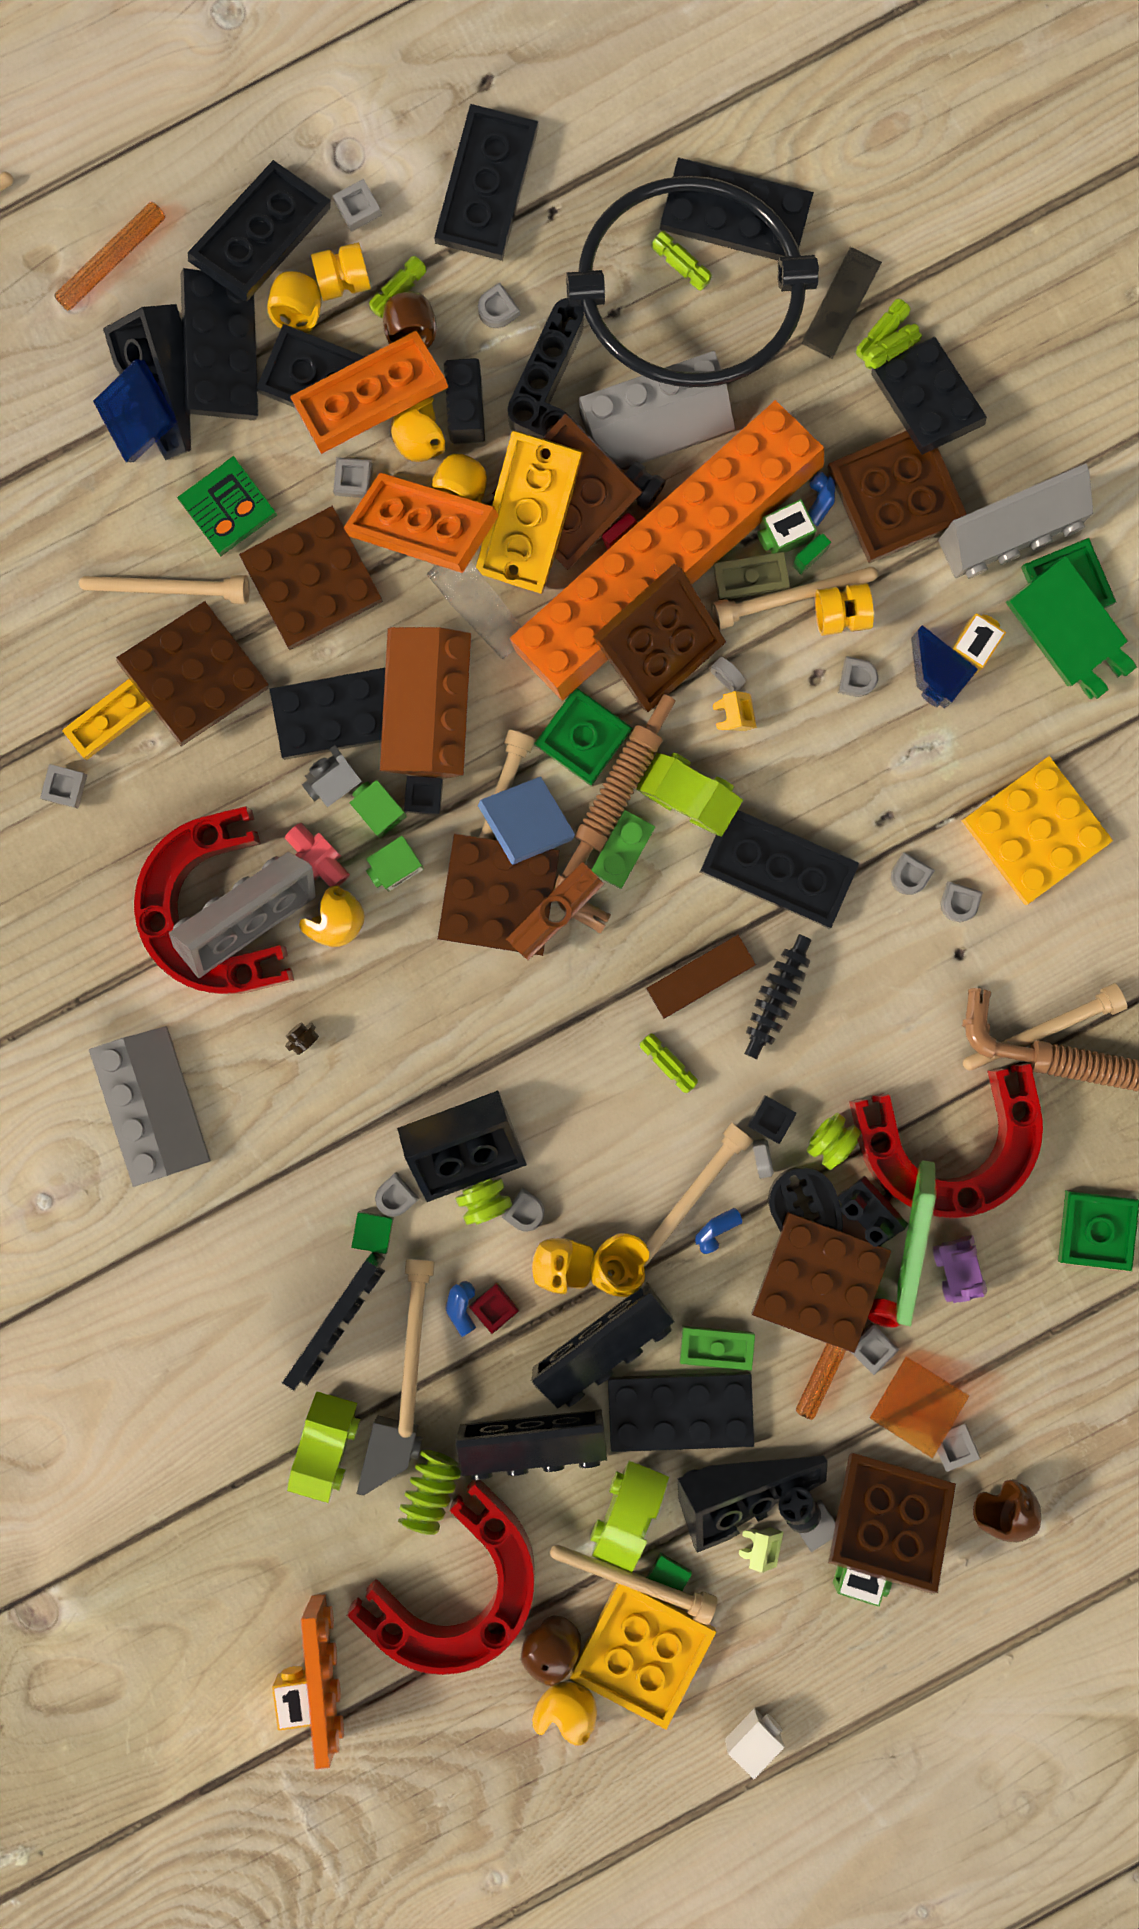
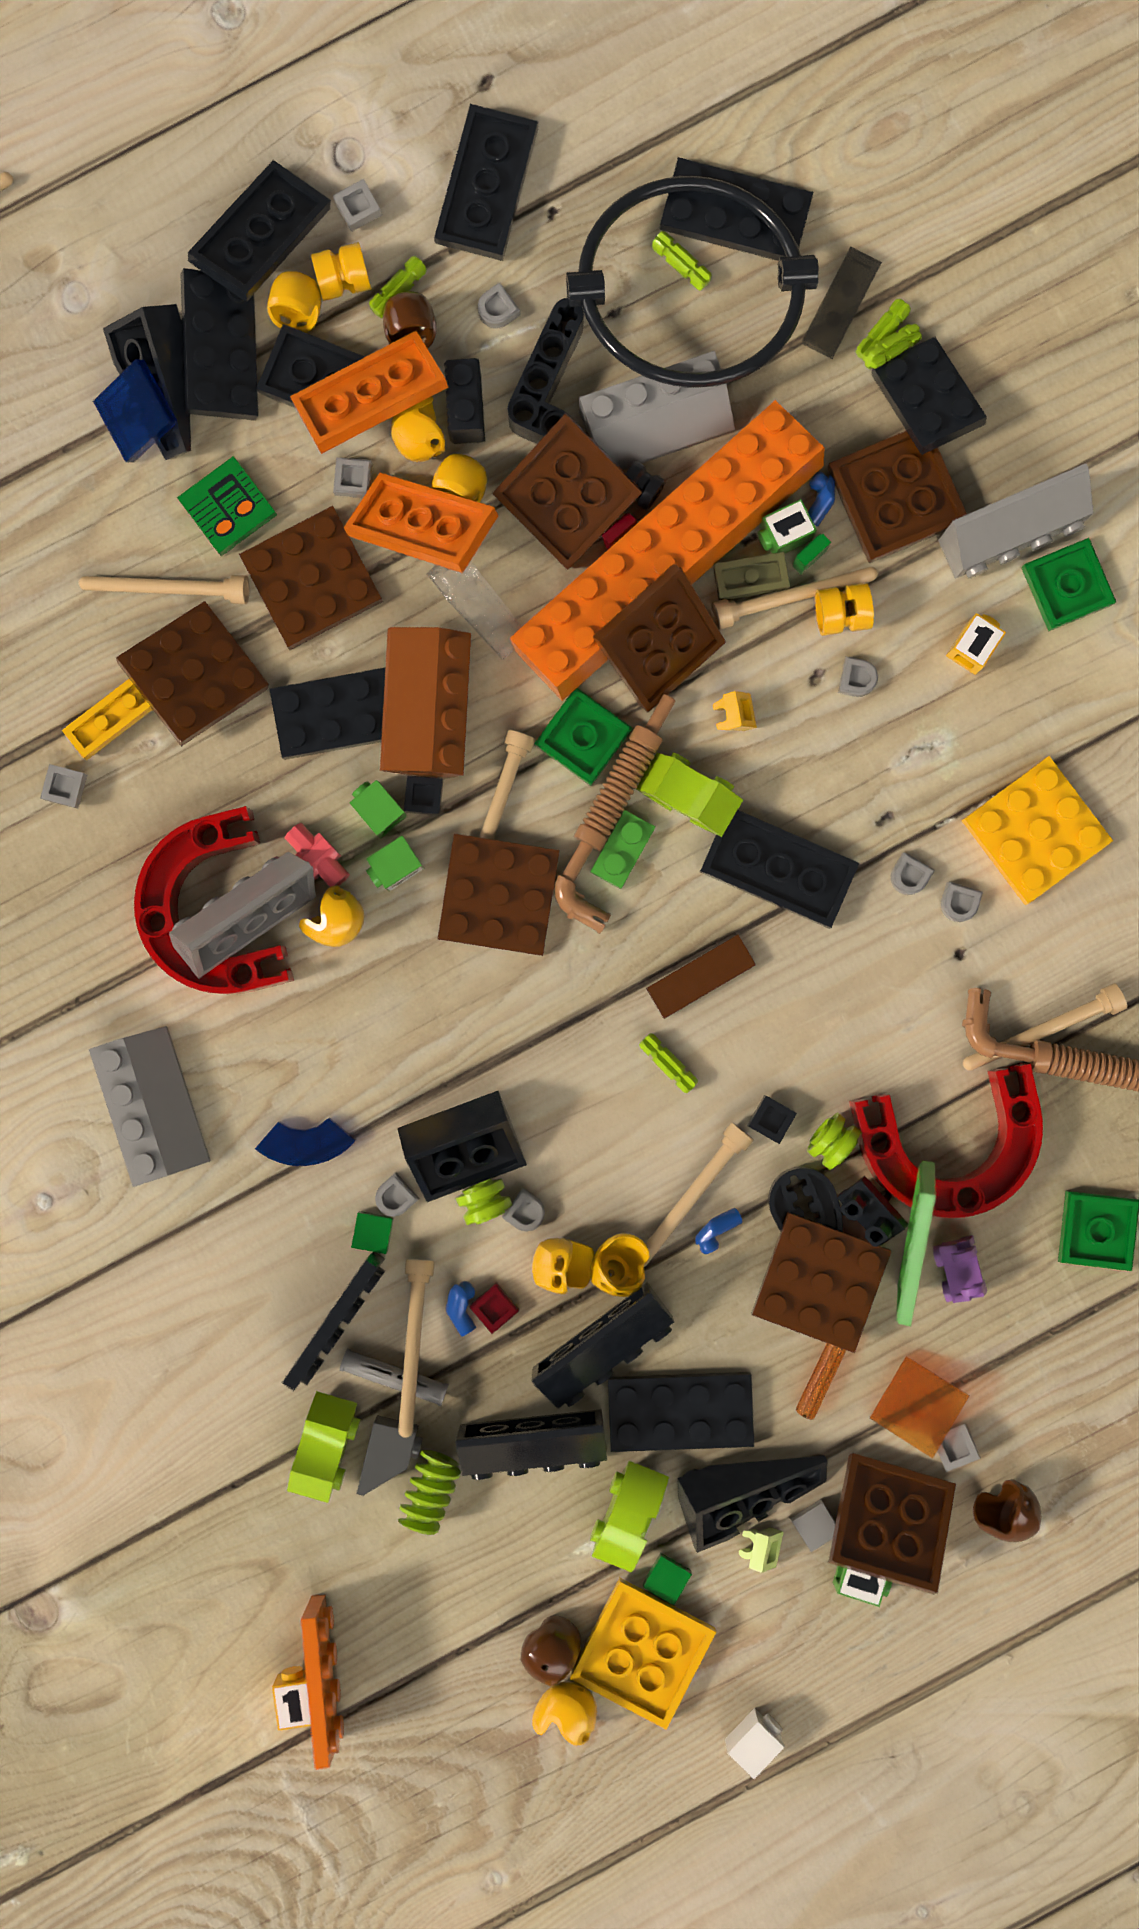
(109, 256): clear orange axle -> none
(301, 1038): dark brown plate -> none
(306, 1146): none -> clear blue tile
(330, 778): brick -> none
(391, 1376): none -> light grey pin
(468, 1644): red piece -> none
(526, 820): medium blue tile -> none
(530, 510): yellow piece -> none
(537, 928): dark orange piece -> none
(700, 1606): tan piece -> none
(717, 1348): bright green plate -> none
(728, 674): light grey tile -> none
(763, 1158): light grey tile -> none
(778, 996): black piece -> none
(792, 1504): black wheel -> none
(874, 1349): light grey tile -> none
(884, 1313): red tile -> none
(938, 668): clear blue slope -> none
(1071, 627): green tile -> none

